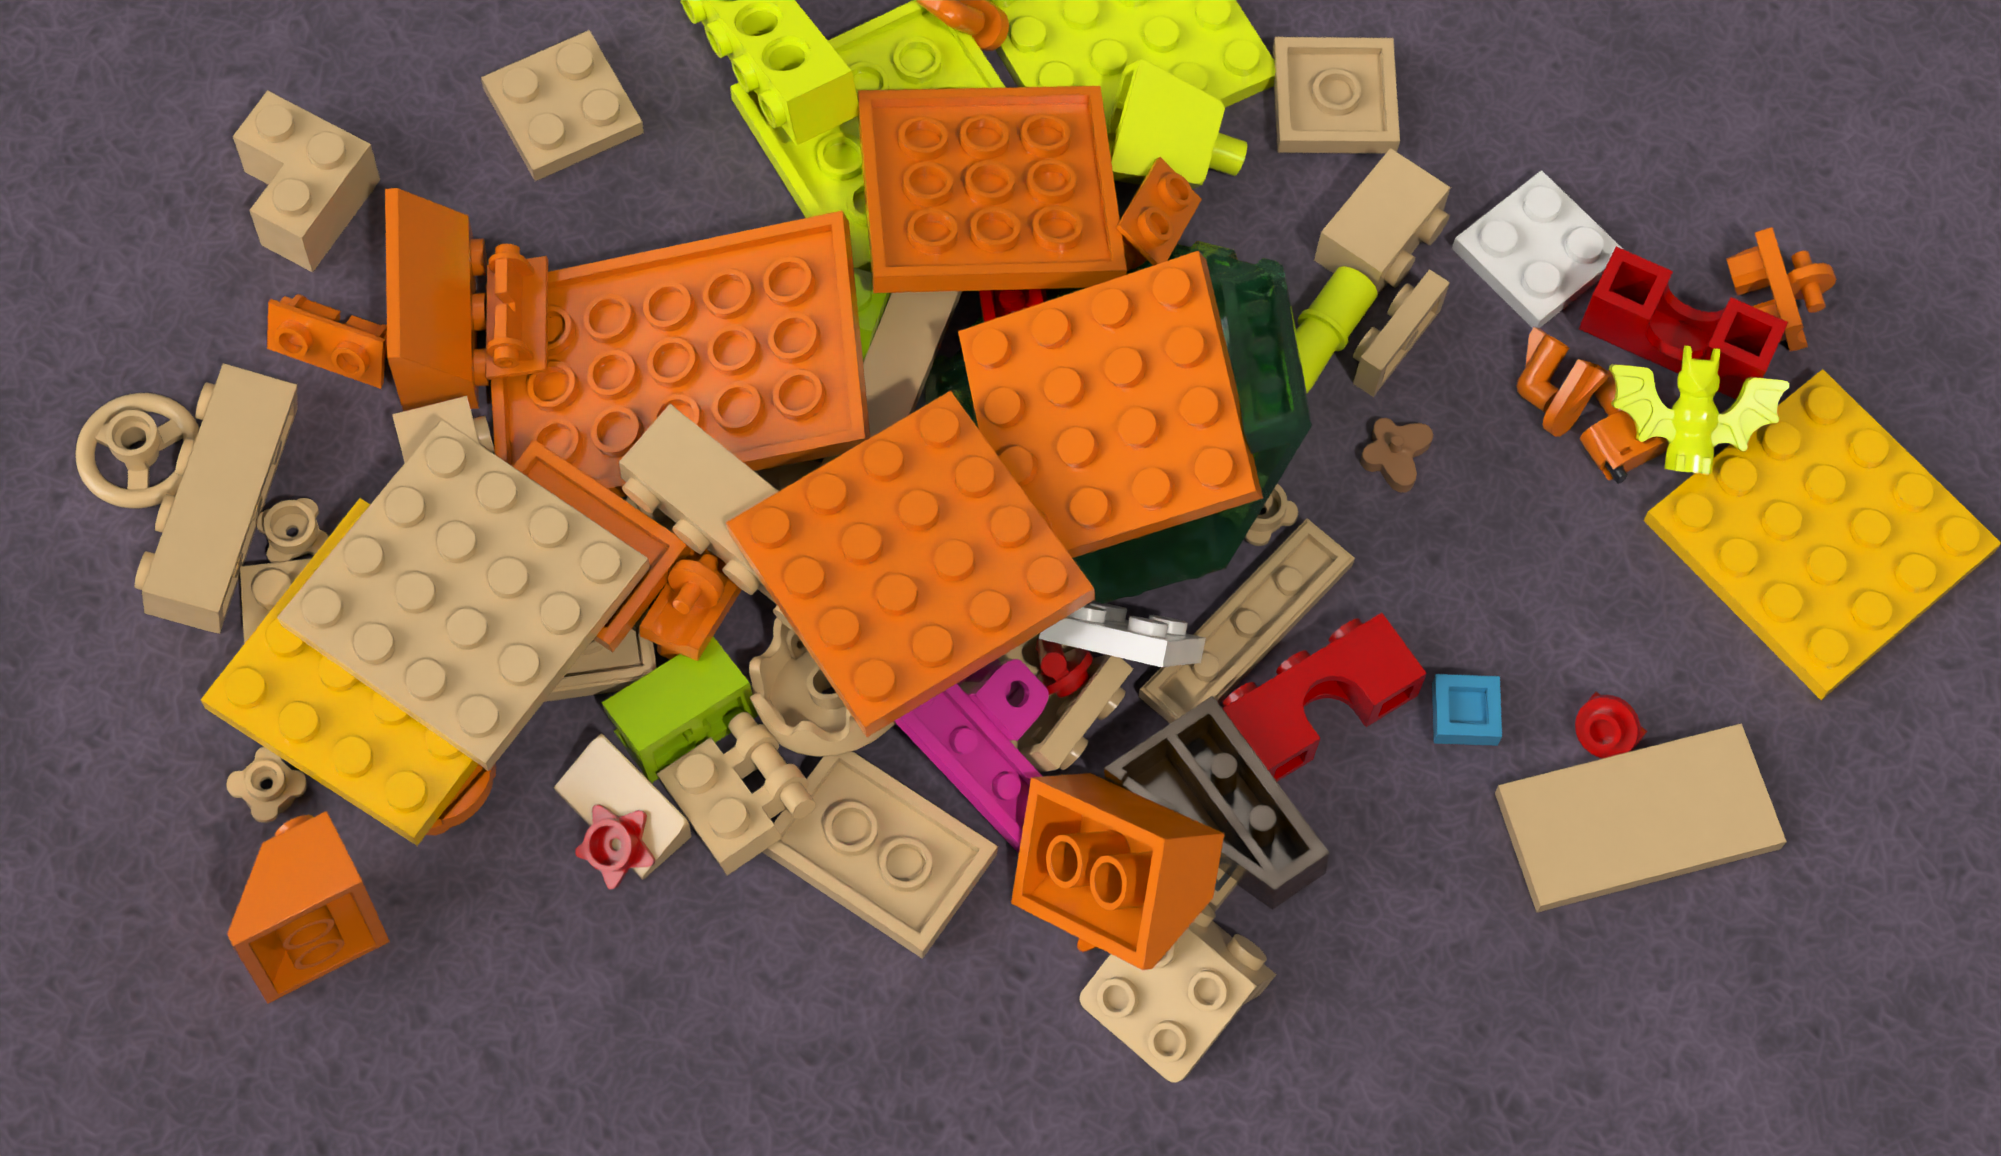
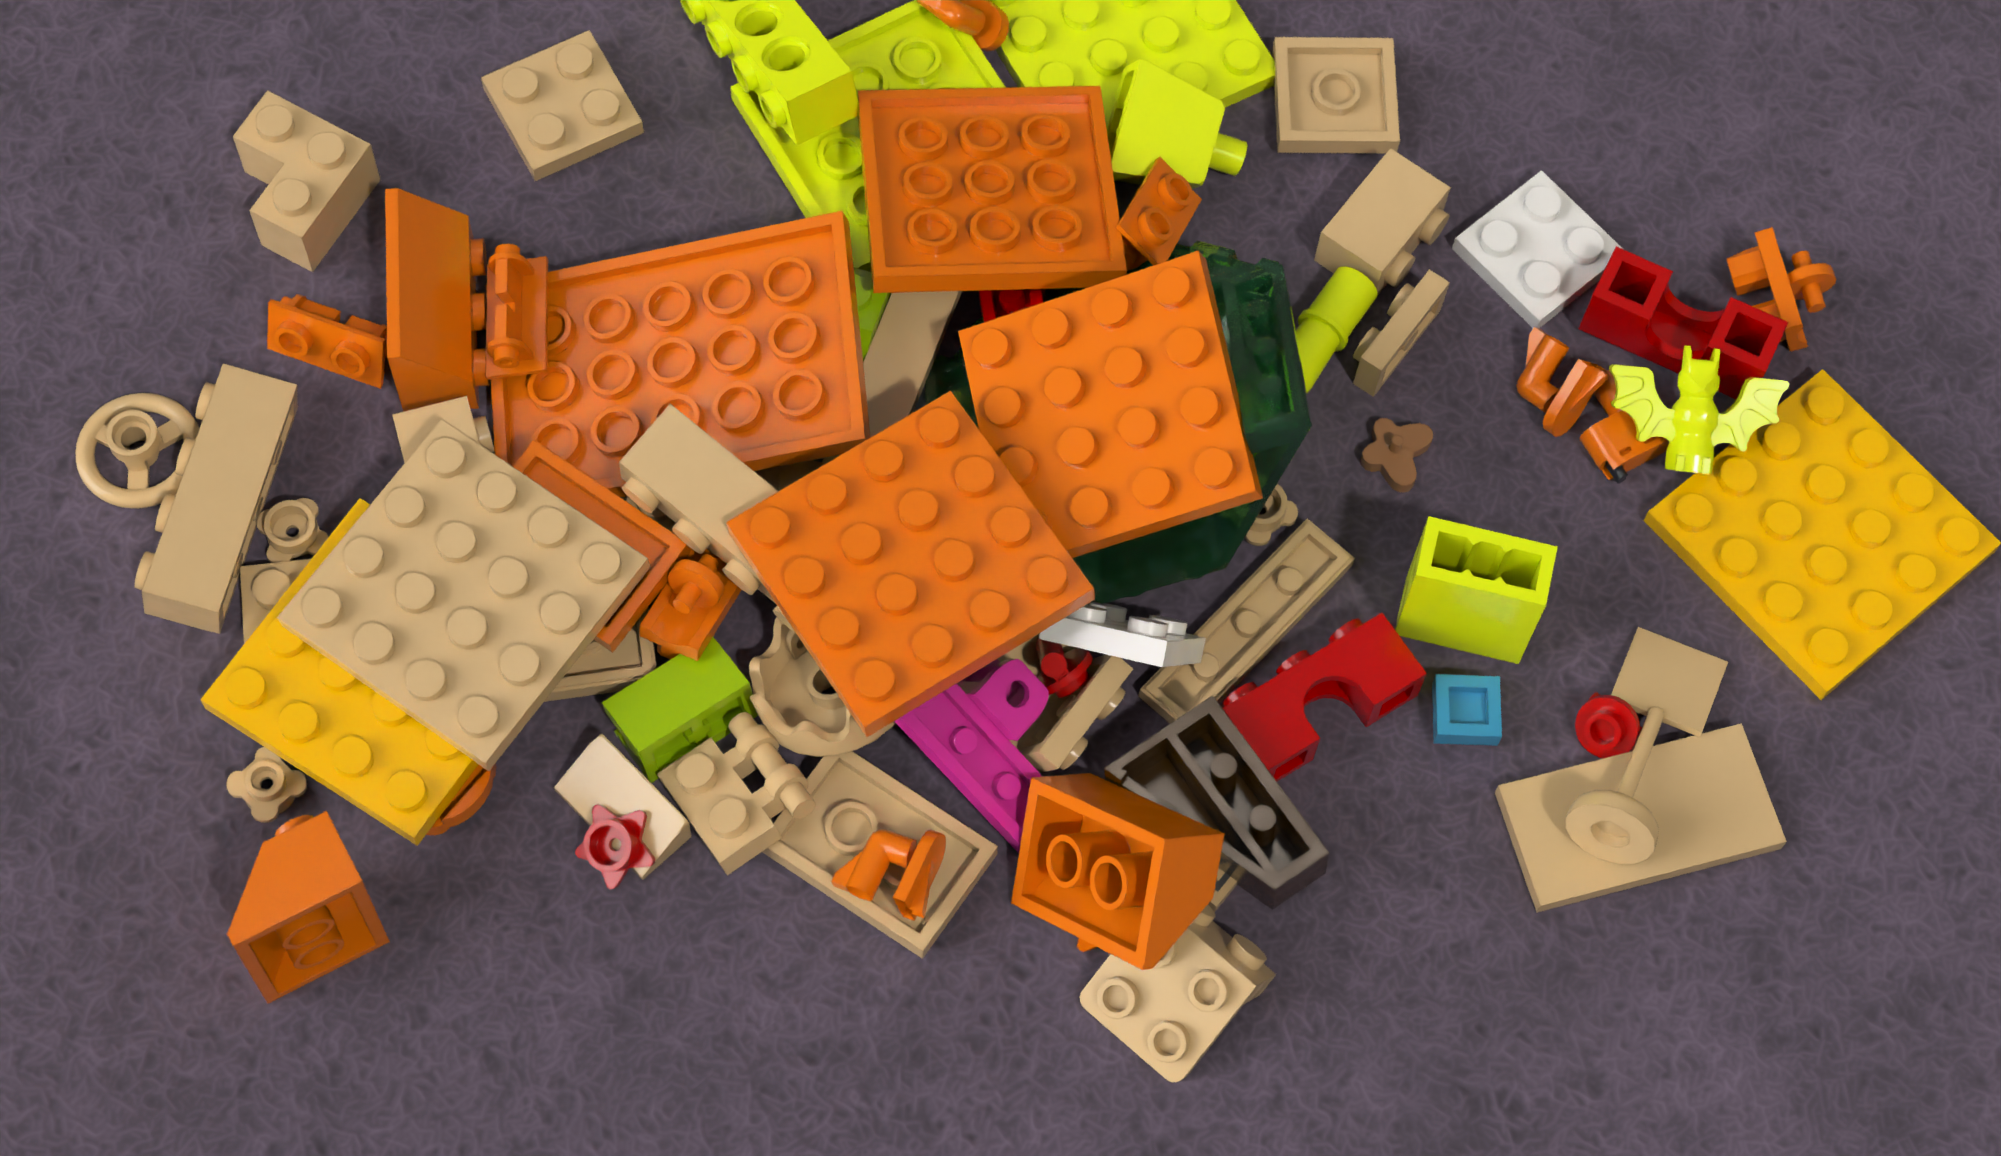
(922, 861): none -> orange piece
(1475, 590): none -> neon yellow brick
(1669, 687): none -> tan piece

